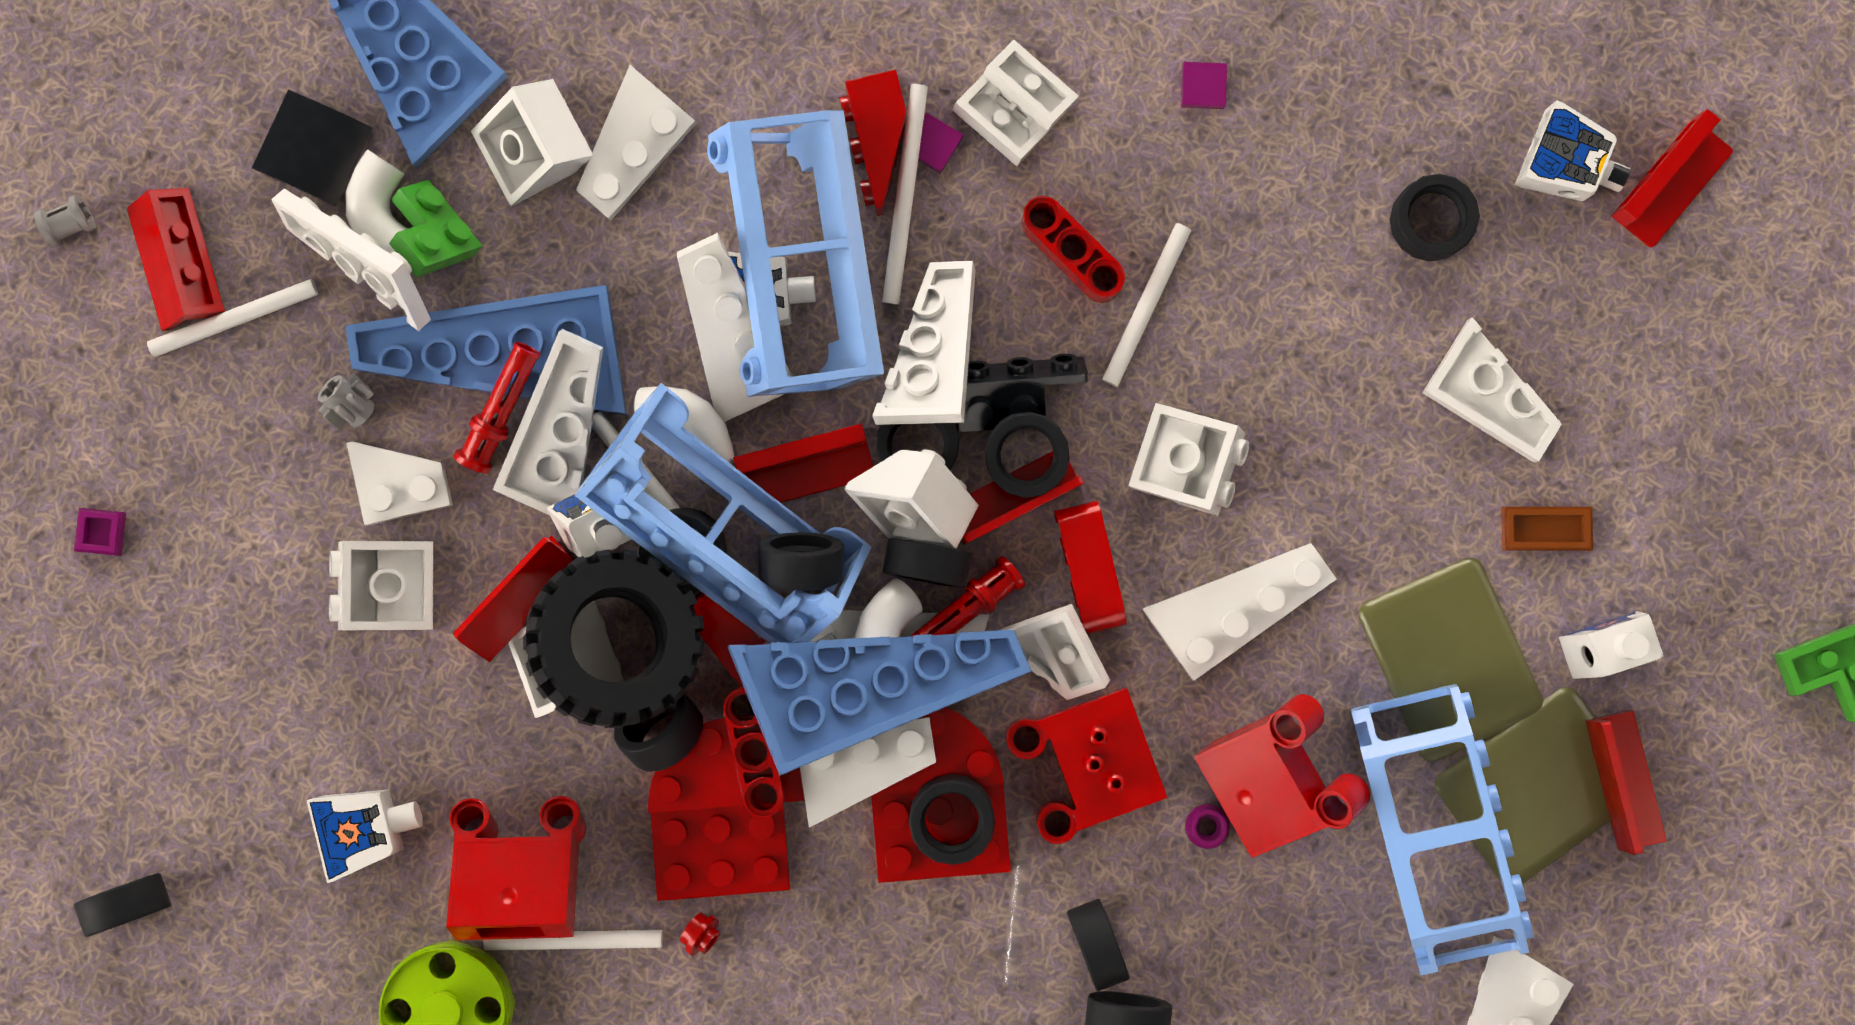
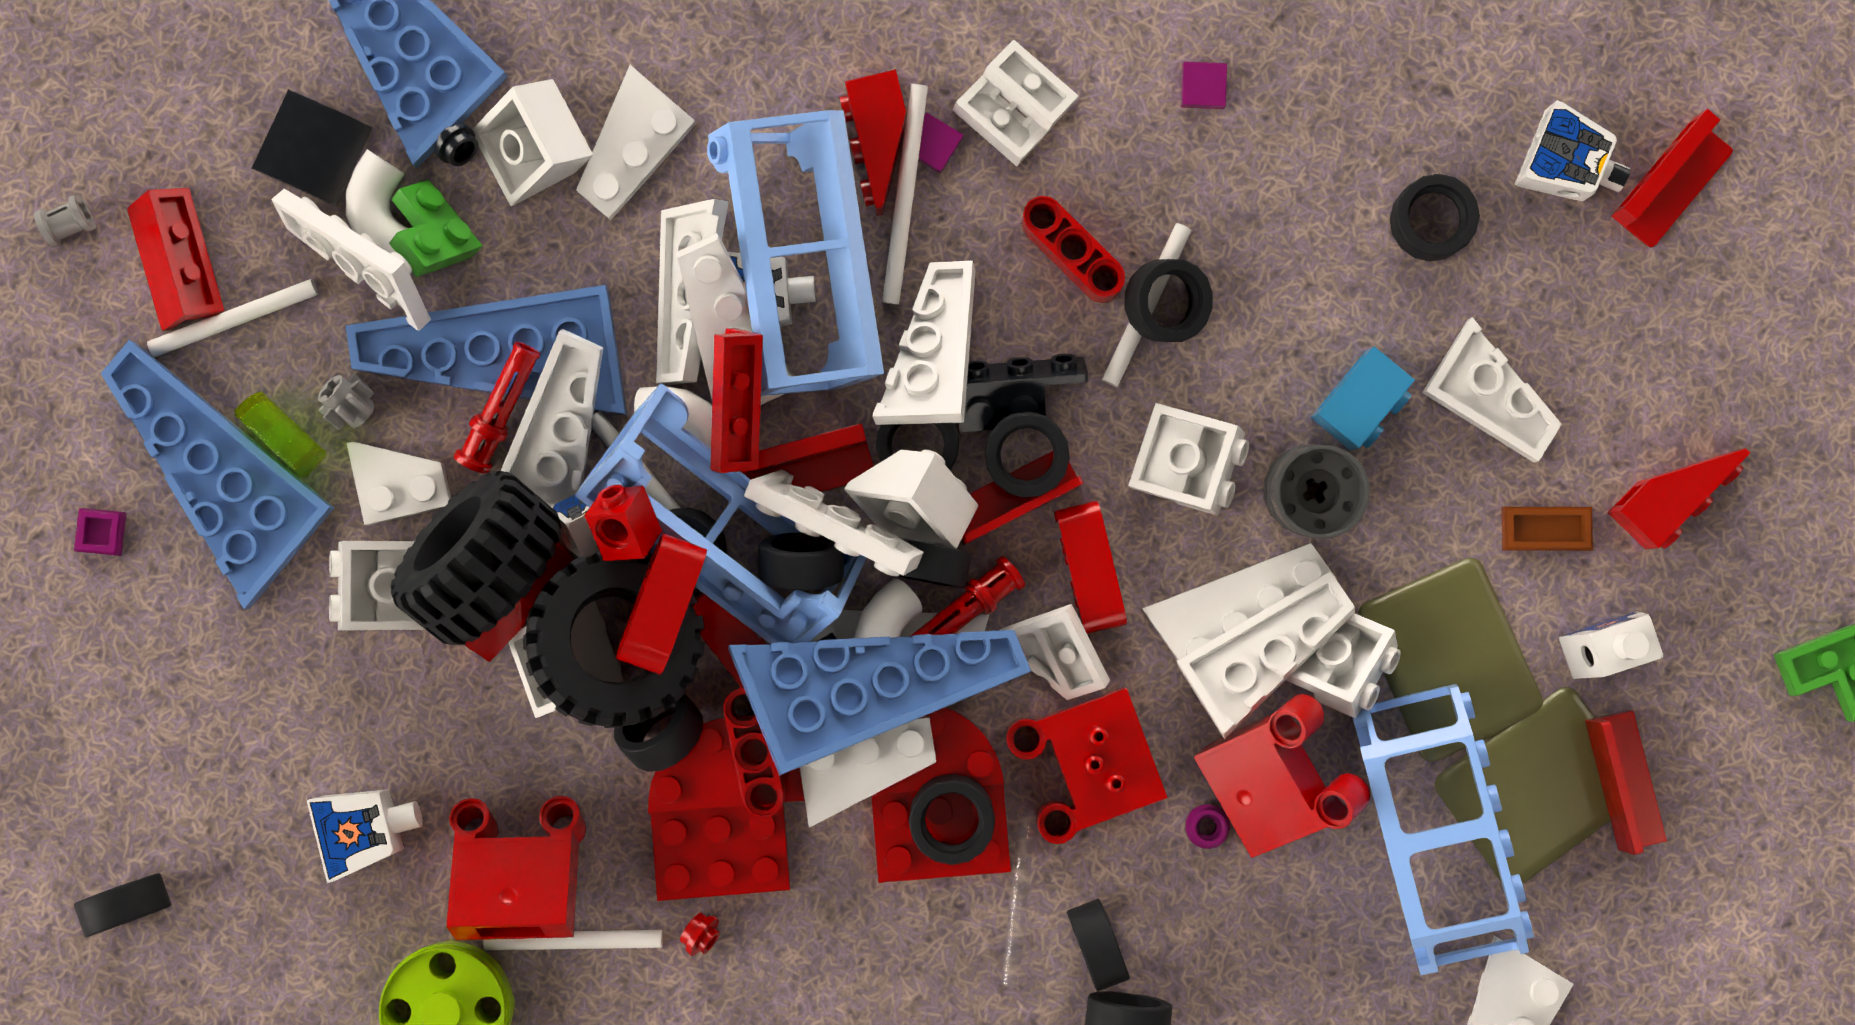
(227, 484): none -> medium blue wing
(280, 433): none -> clear neon green brick
(456, 145): none -> black plate
(476, 558): none -> black tyre
(623, 523): none -> red brick
(661, 604): none -> red beam
(676, 341): none -> white wing
(736, 401): none -> red panel
(840, 524): none -> white wing
(1199, 297): none -> black tyre
(1255, 657): none -> white wing
(1340, 498): none -> dark grey wheel
(1349, 666): none -> white plate
(1364, 399): none -> dark azure brick
(1662, 503): none -> red slope

